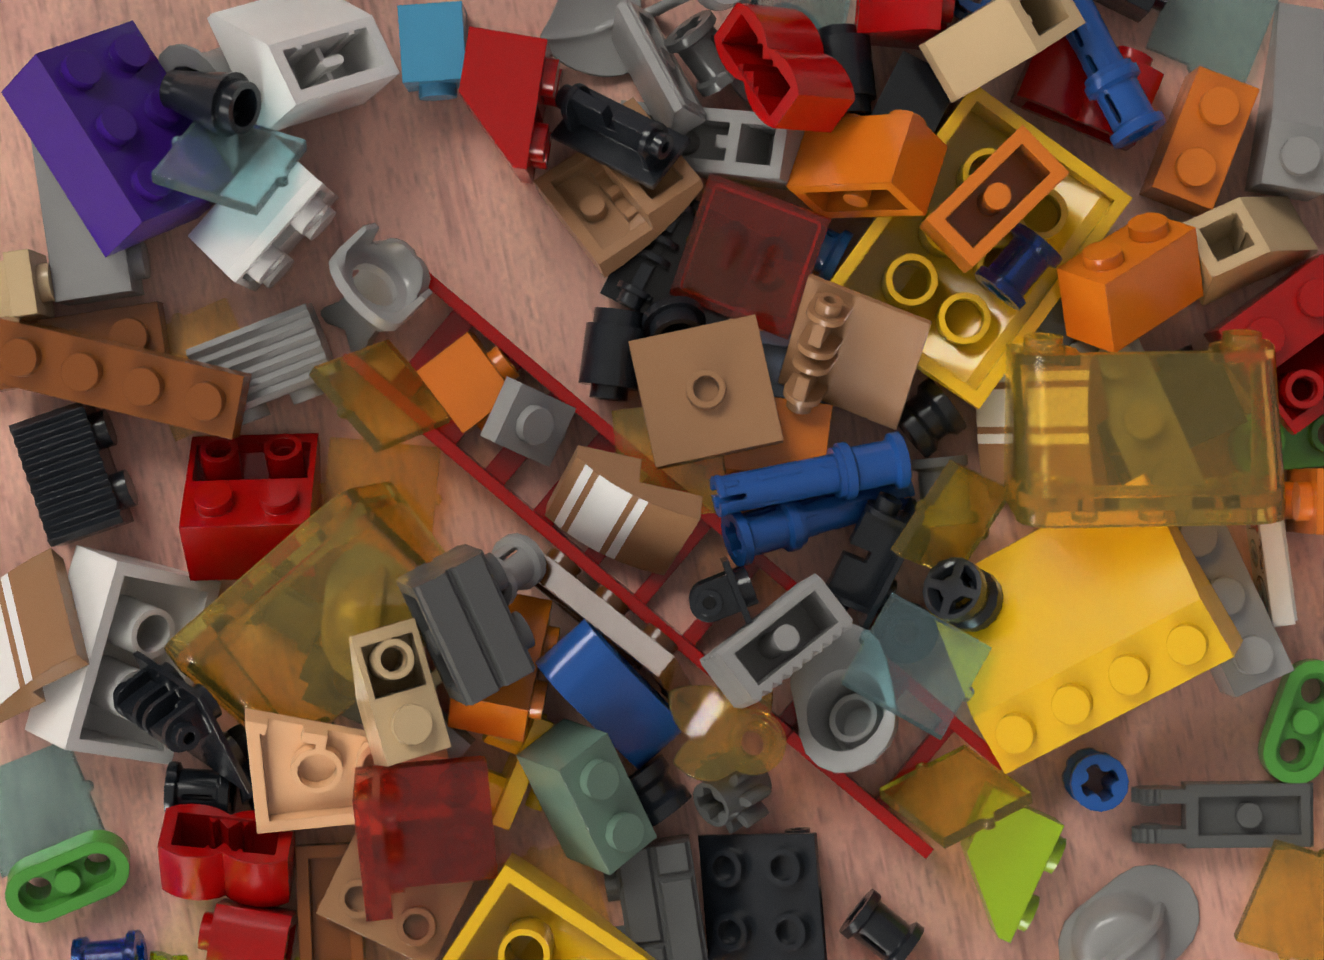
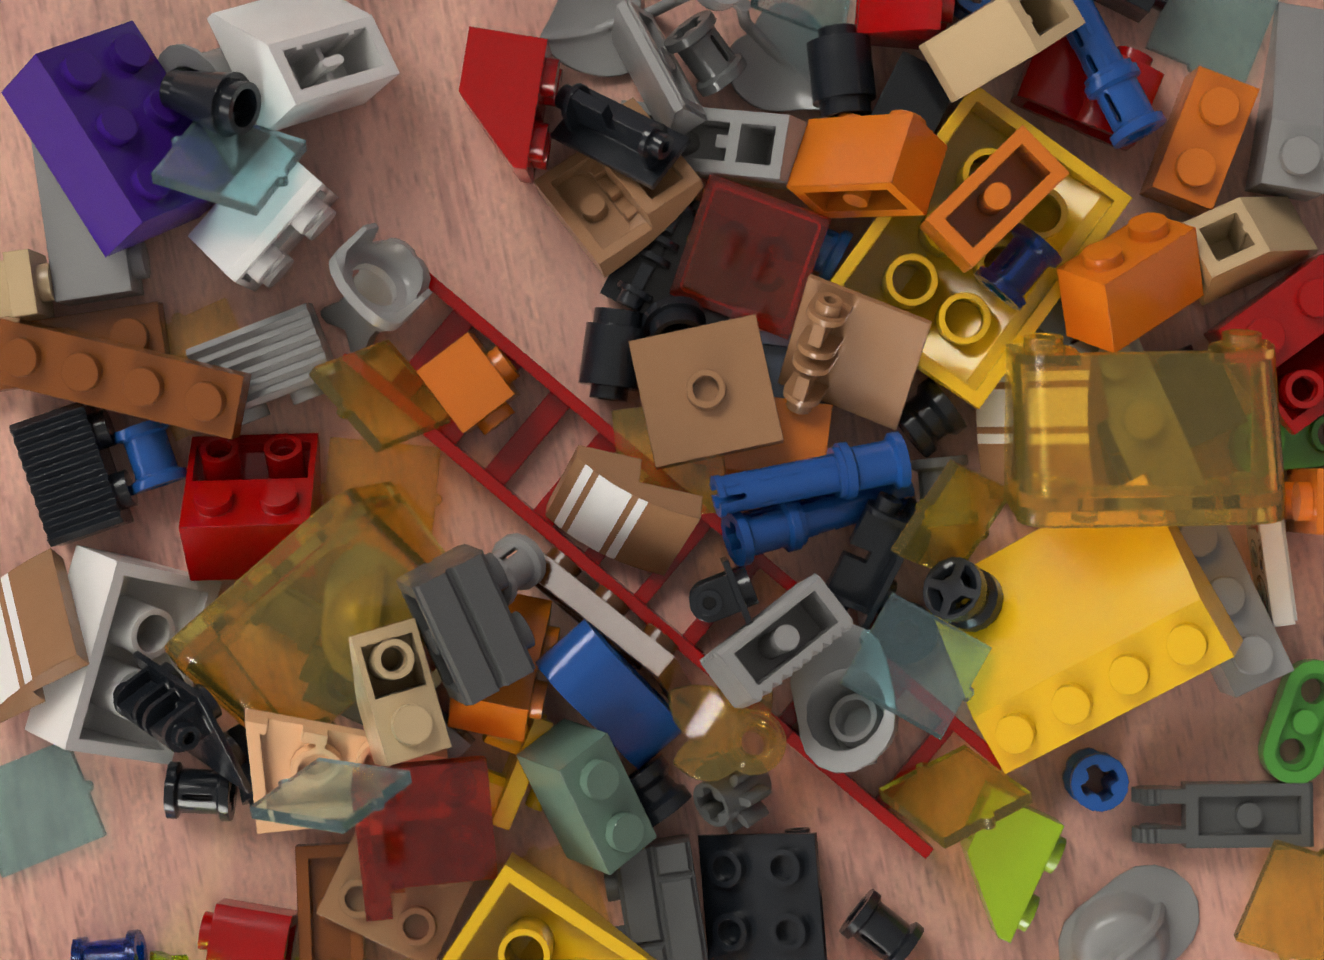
(72, 876): bright green plate -> none
(150, 456): none -> blue bush
(220, 855): red brick -> none
(331, 795): none -> clear light blue piece
(432, 48): dark azure brick -> none
(528, 421): light grey bracket -> none
(784, 68): red brick -> none

